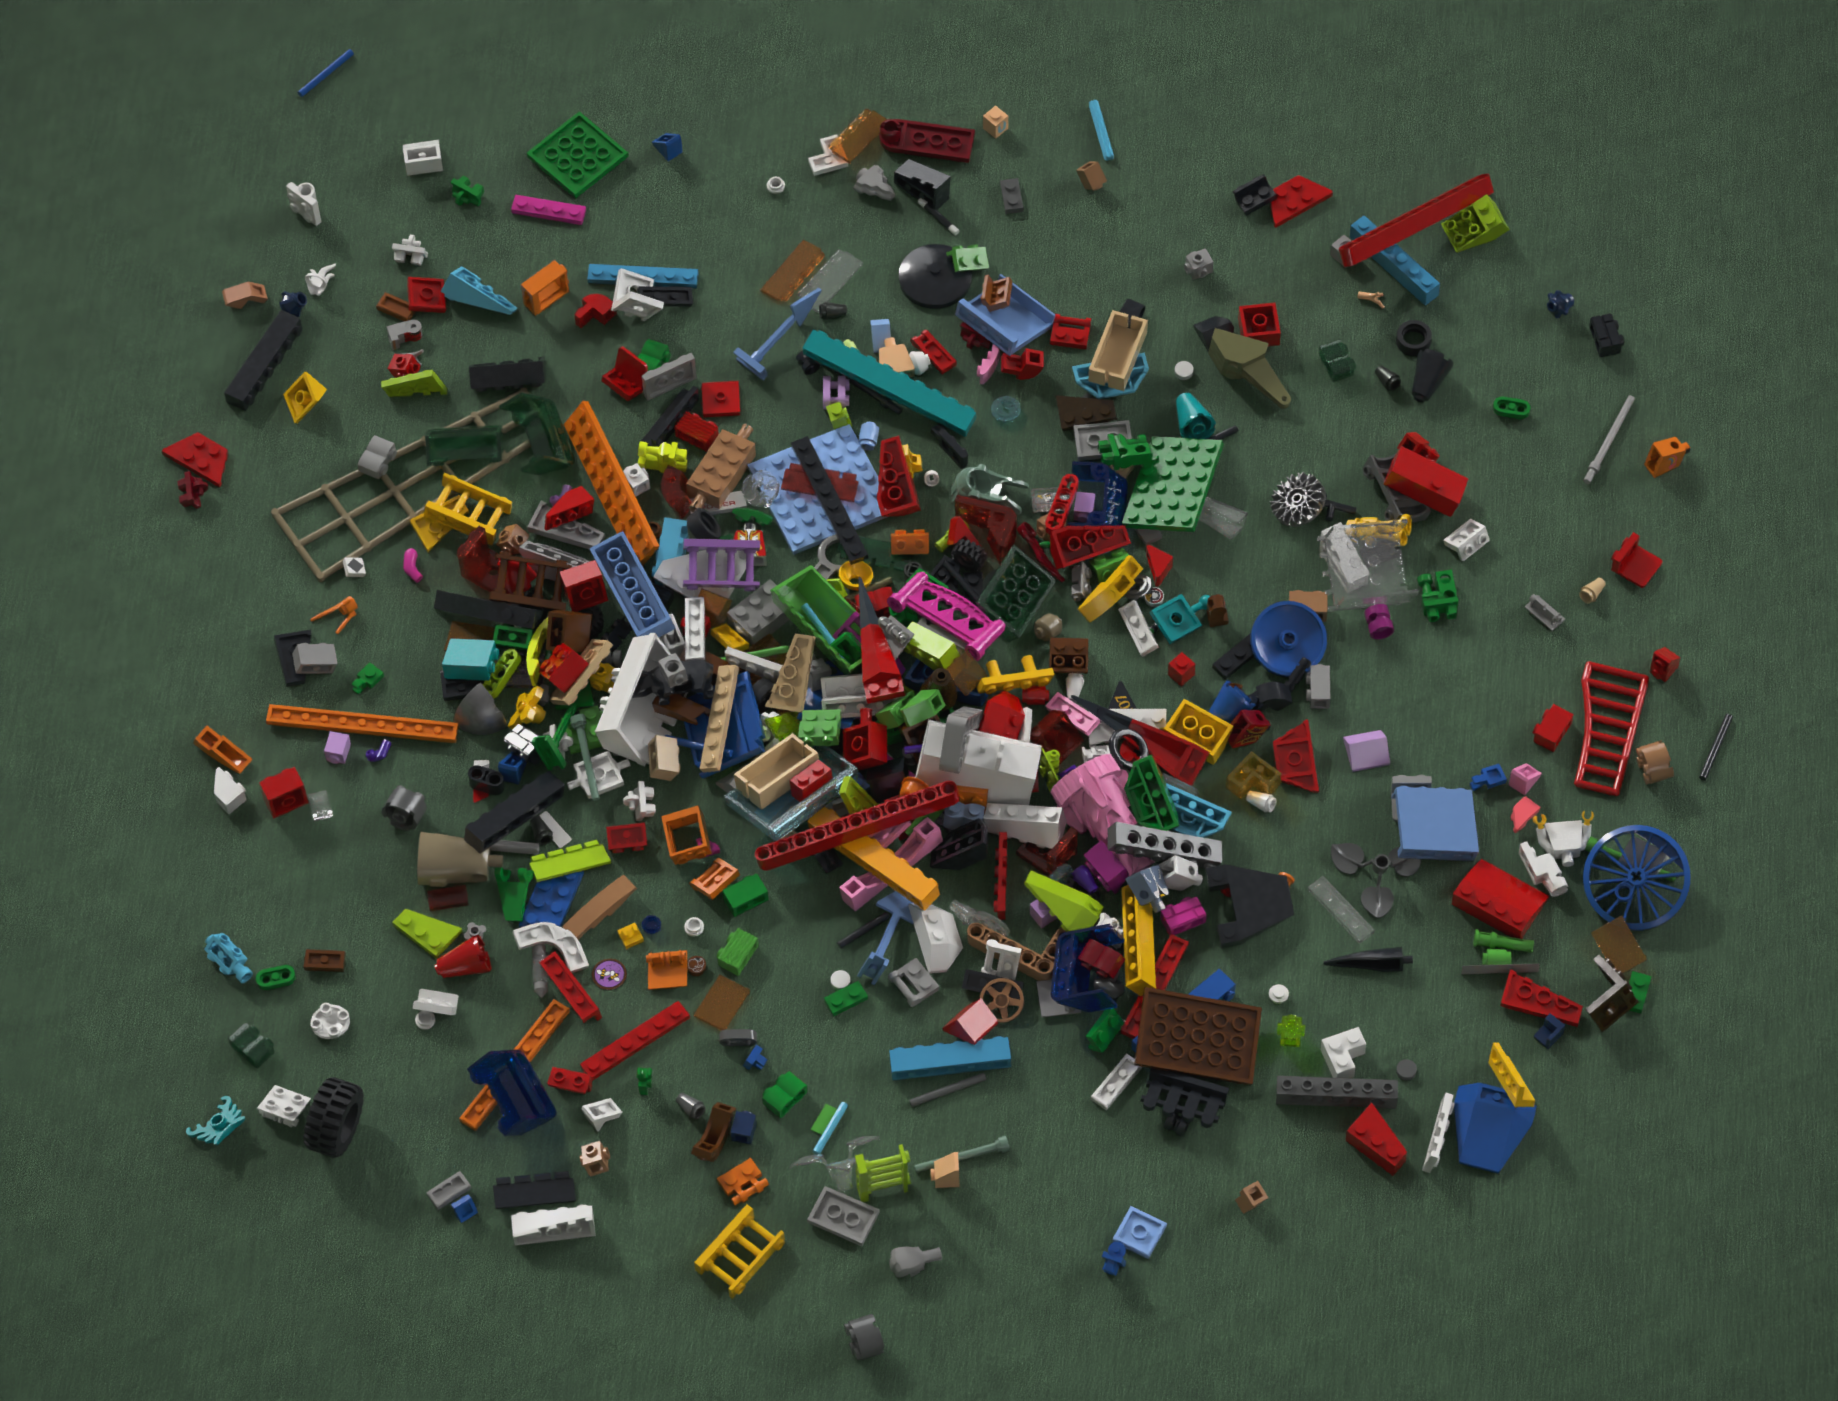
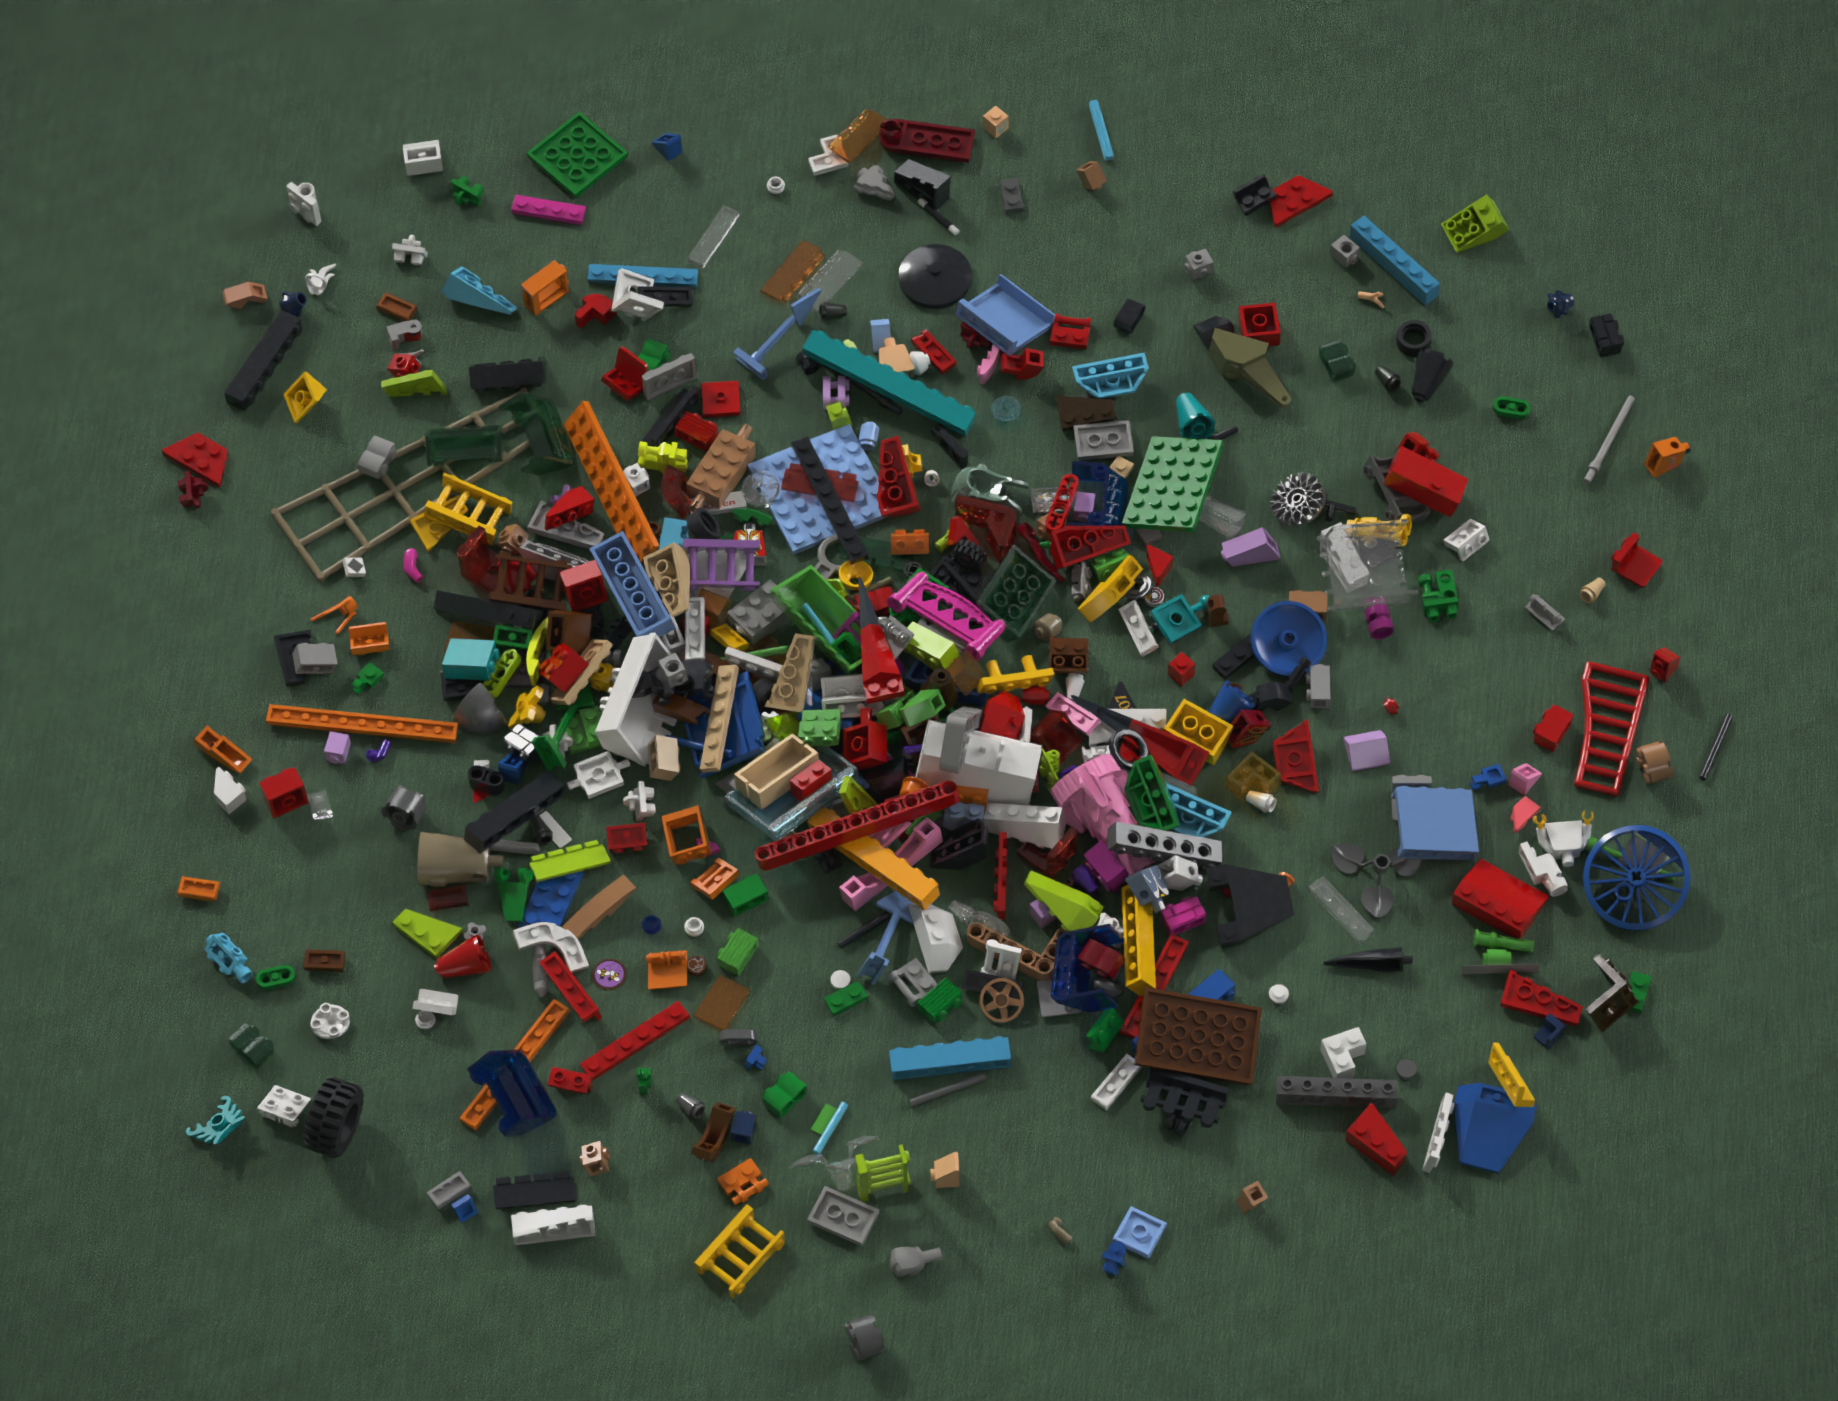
(198, 889): none -> orange plate
(315, 81): blue bar -> none
(369, 638): none -> orange bracket
(426, 294): red plate -> none
(578, 723): sand green piece -> none
(600, 1112): white slope -> none
(630, 935): yellow tile -> none
(671, 576): none -> tan wedge
(713, 236): none -> clear tile
(940, 1001): none -> green brick
(969, 258): bright green bracket -> none
(972, 1022): slope -> none
(996, 293): dark orange bracket -> none
(999, 1145): sand green piece -> none
(1060, 1233): none -> dark tan arm
(1062, 873): clear light blue gear -> none
(1118, 350): tan piece -> none
(1125, 452): green hips -> none
(1183, 370): white tile -> none
(1250, 548): none -> lavender slope
(1290, 1030): clear neon green brick -> none
(1391, 706): none -> red plate
(1415, 220): red beam -> none
(1619, 945): clear orange piece -> none

